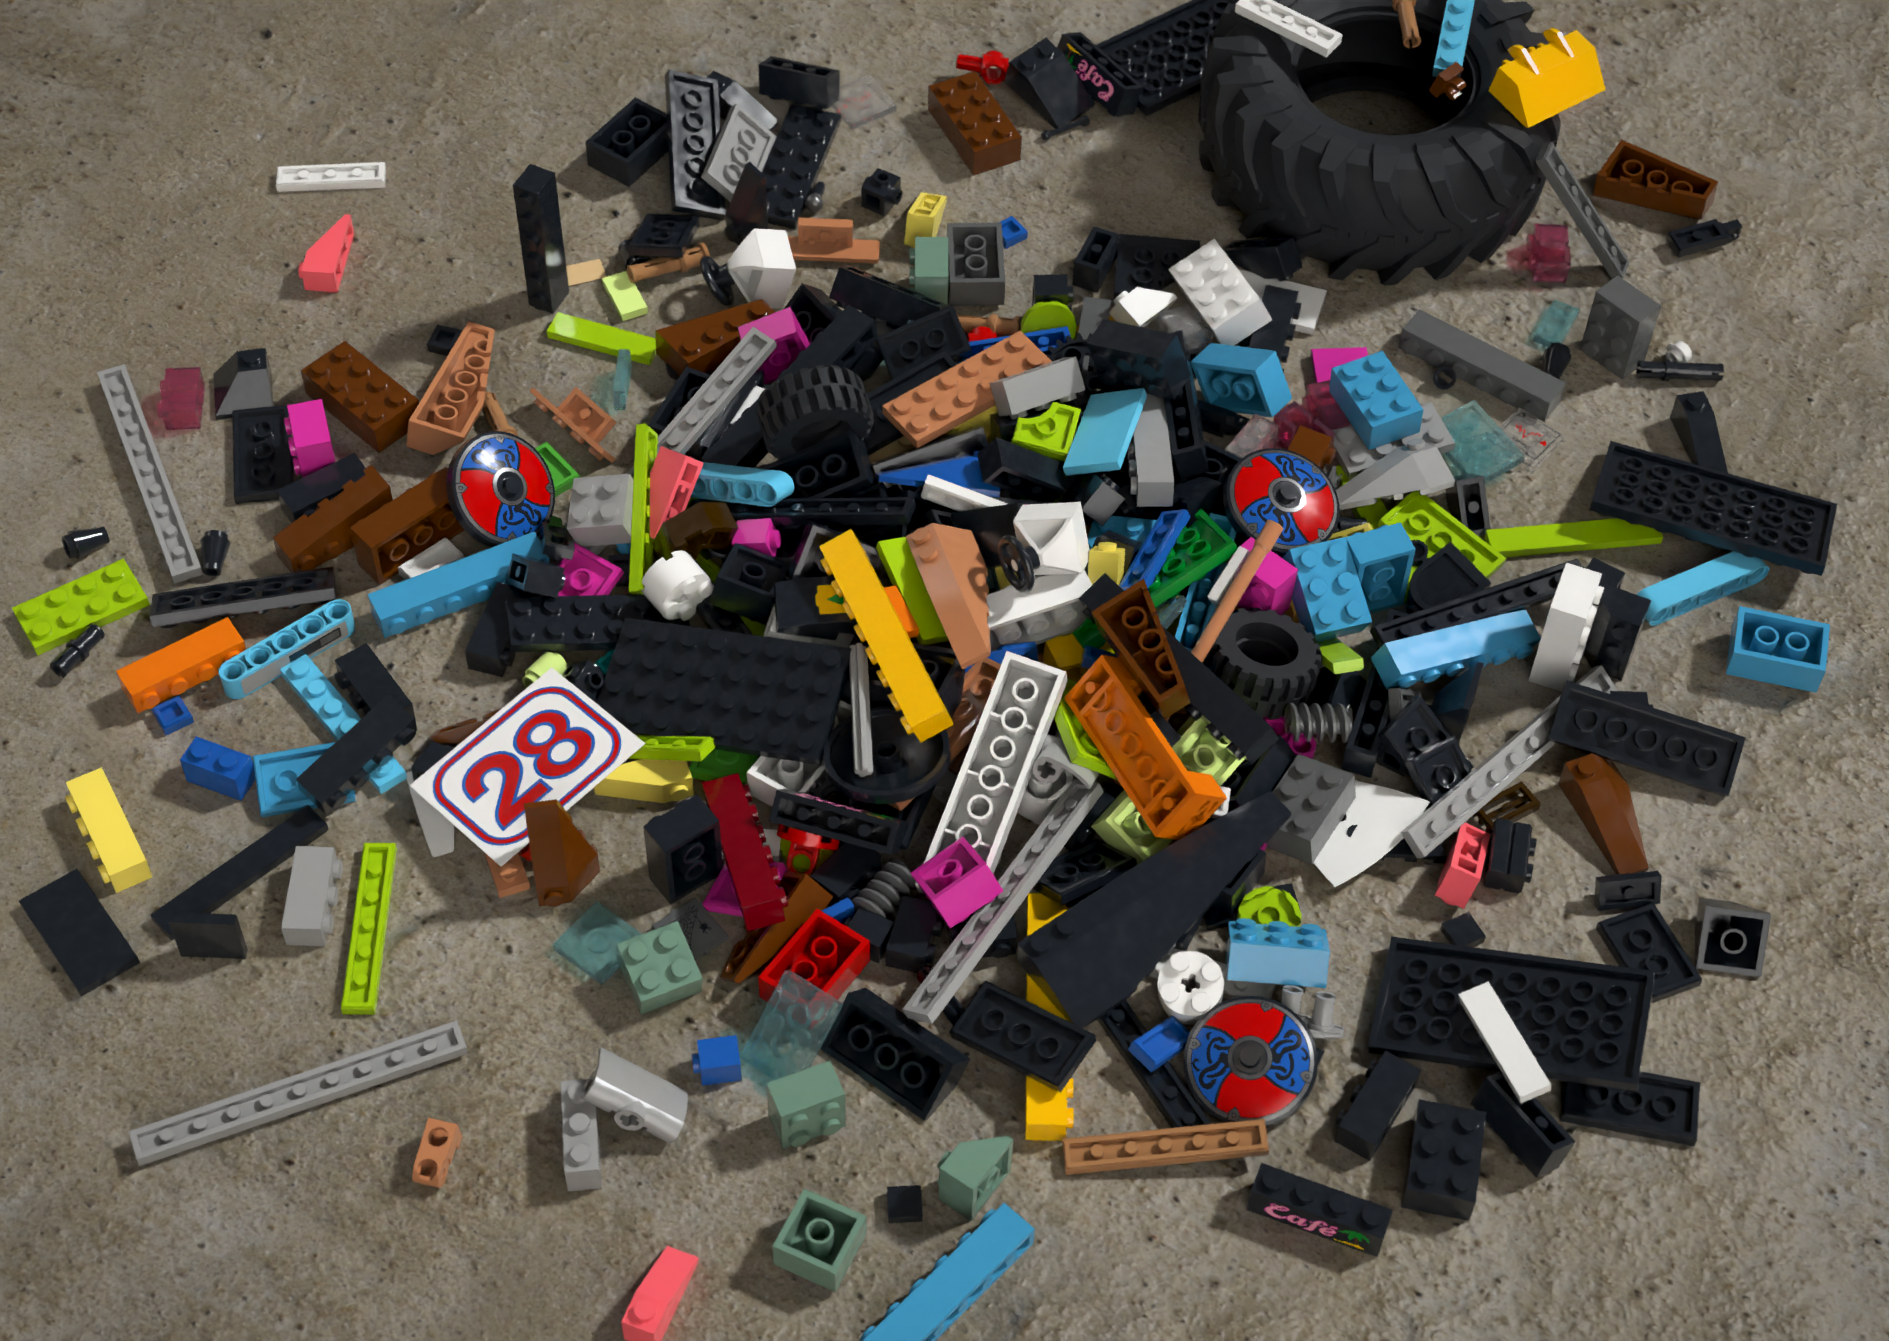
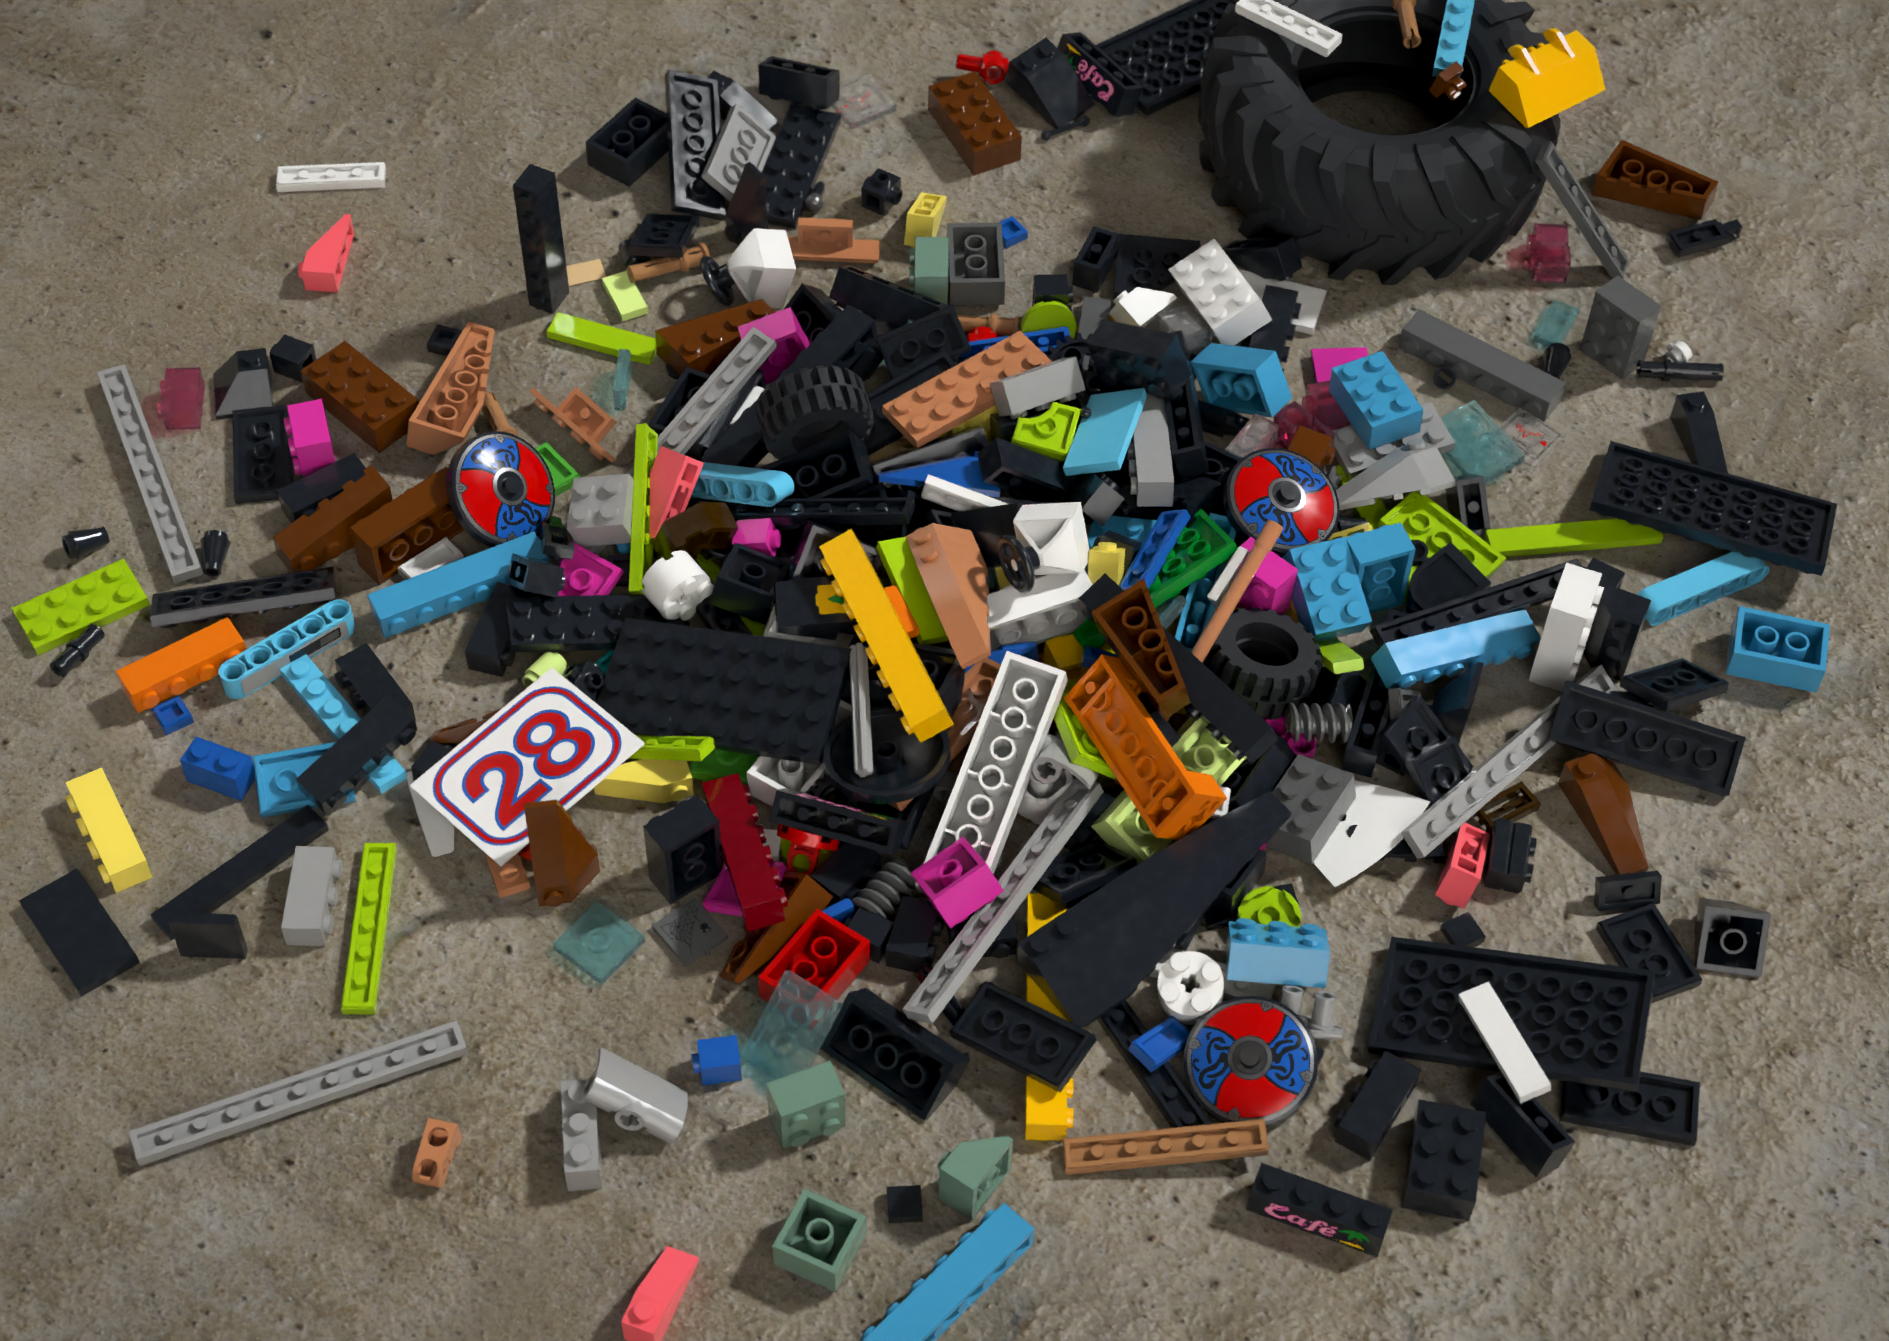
(291, 356): none -> black brick
(659, 967): sand green brick -> none
(1085, 411): none -> black hinge
(1674, 684): none -> black tile

